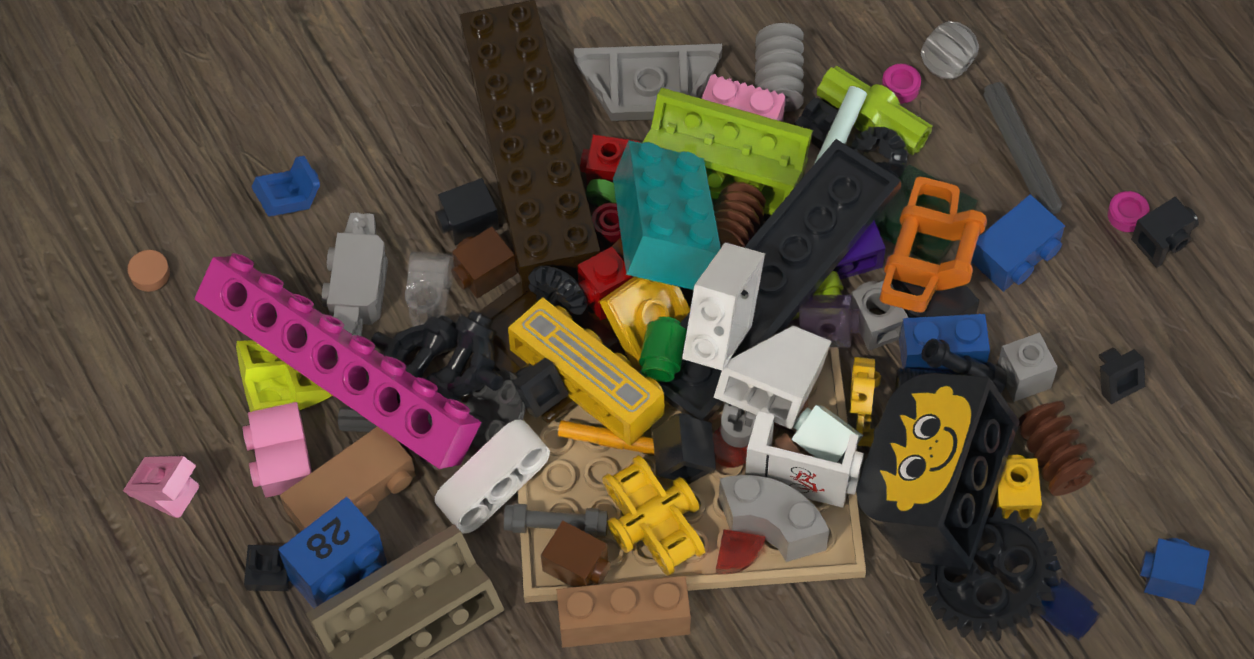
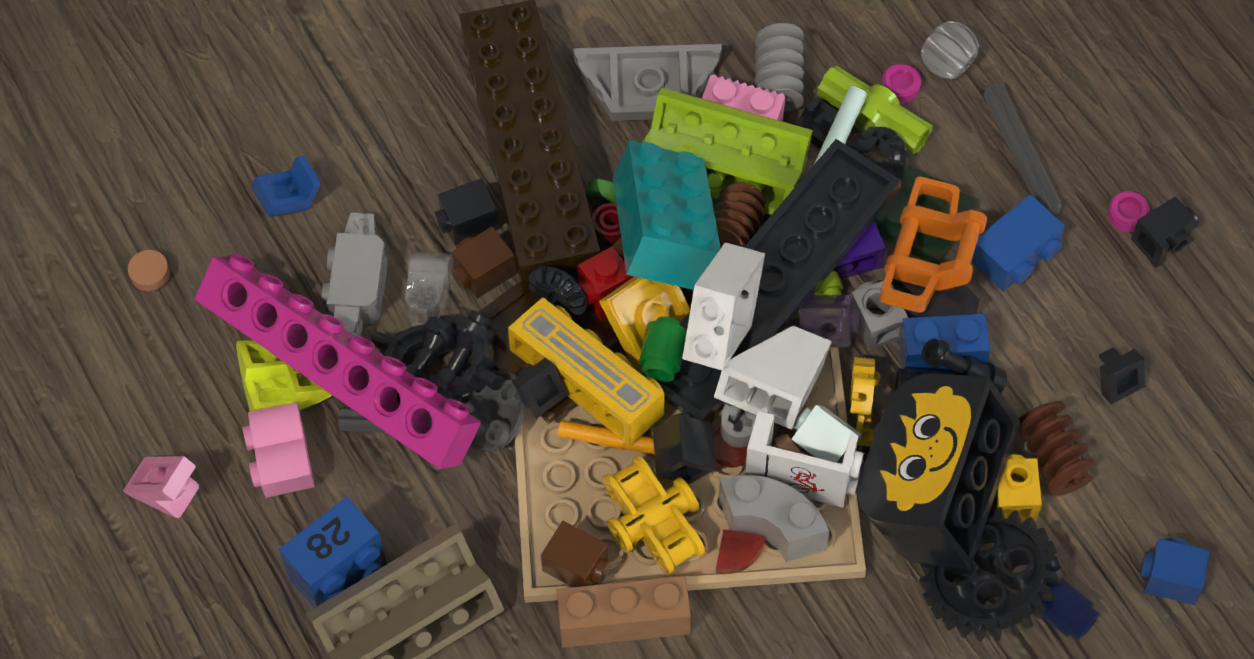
(265, 569): black tile -> none
(361, 472): medium nougat brick -> none
(492, 476): white beam -> none
(518, 518): dark grey bar -> none
(602, 157): red brick -> none
(1027, 366): light grey brick -> none

